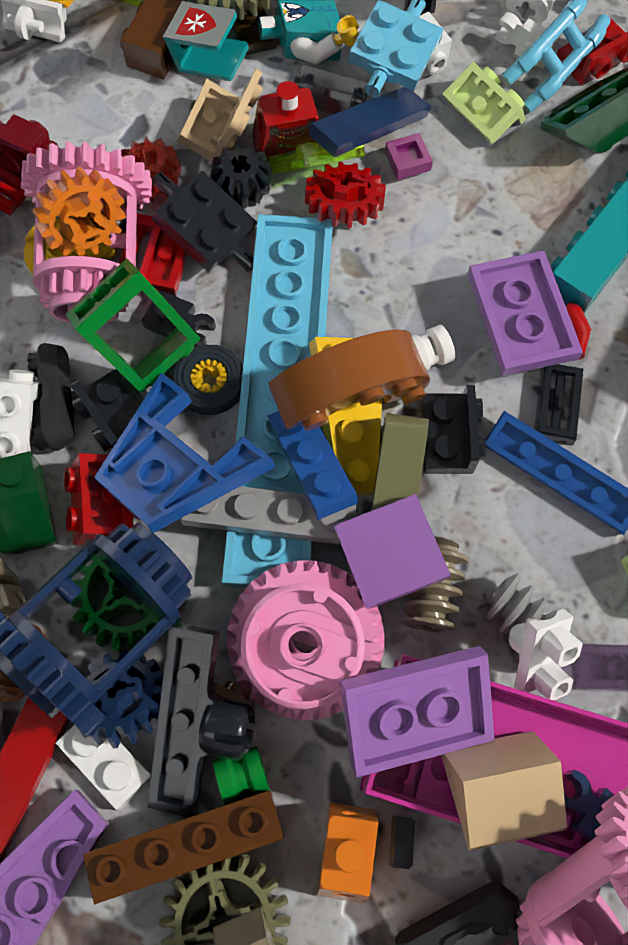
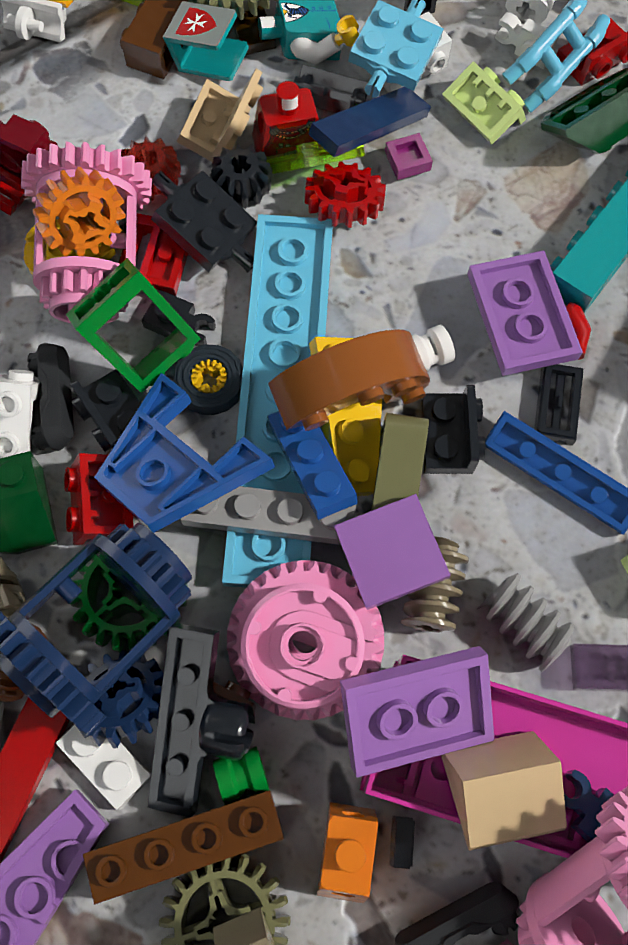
(543, 651): white hips -> none

